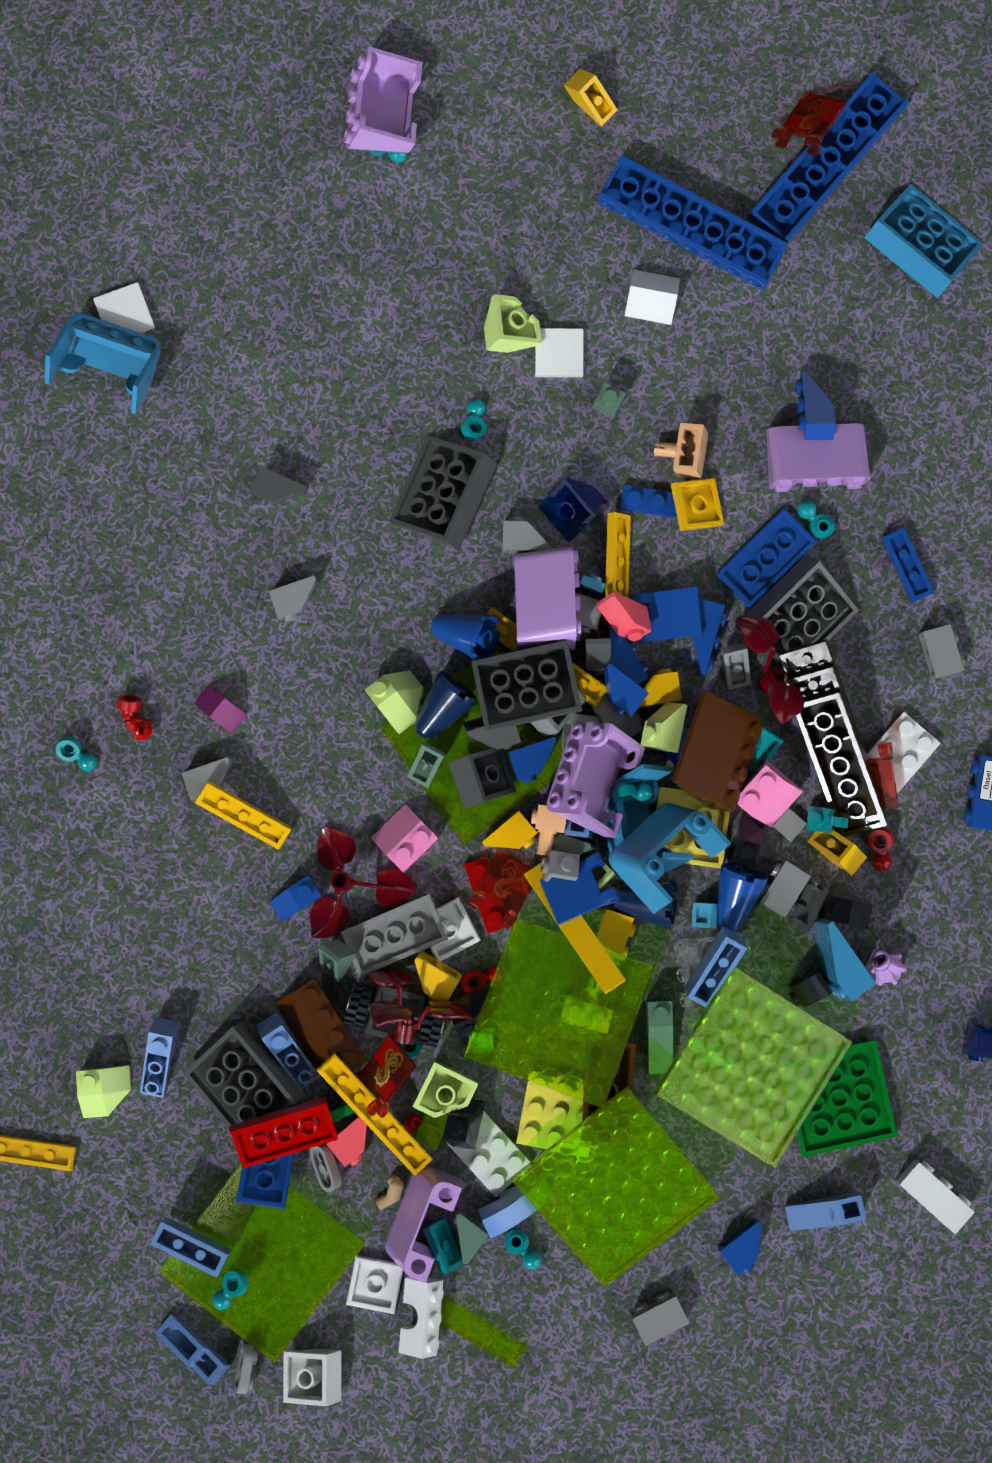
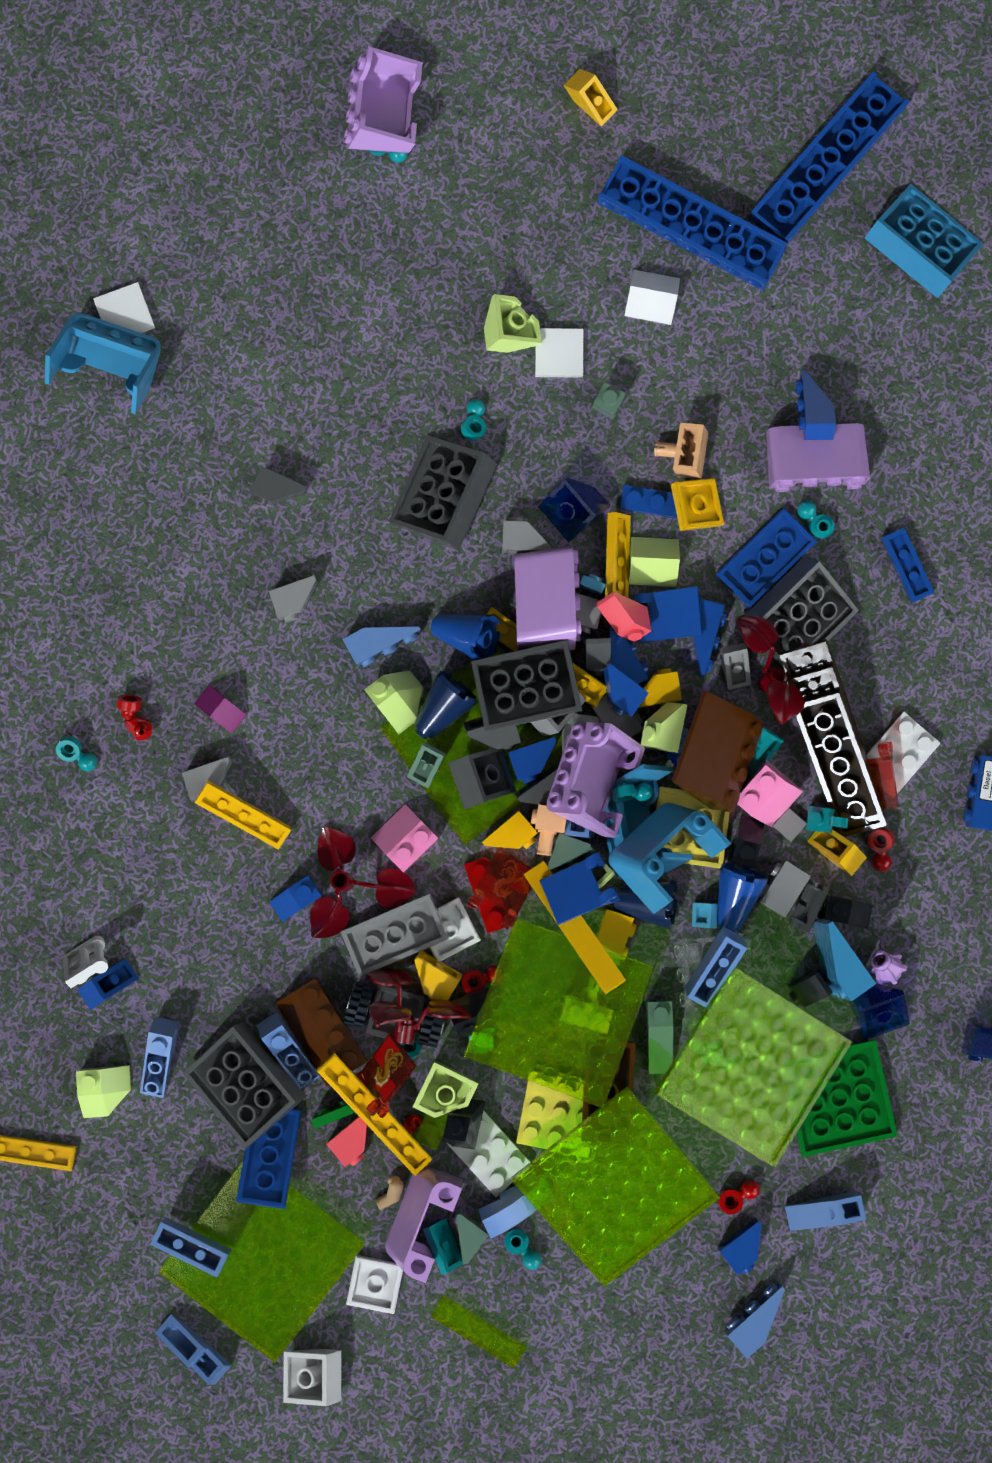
(78, 965): none -> white plate
(107, 984): none -> blue slope
(223, 1298): teal plate -> none
(243, 1376): light grey plate -> none
(283, 1132): red plate -> none
(325, 1167): light grey plate -> none
(335, 959): sand green slope -> none
(373, 641): none -> medium blue slope
(422, 1339): white arch -> none
(537, 790): none -> dark grey slope
(560, 865): light grey bracket -> none
(654, 562): none -> yellowish green slope
(659, 1317): light grey brick -> none
(749, 1190): none -> red plate
(753, 1326): none -> medium blue slope
(810, 120): clear red flag -> none
(880, 1010): none -> clear blue slope
(936, 1195): white brick -> none
(942, 651): light grey brick -> none

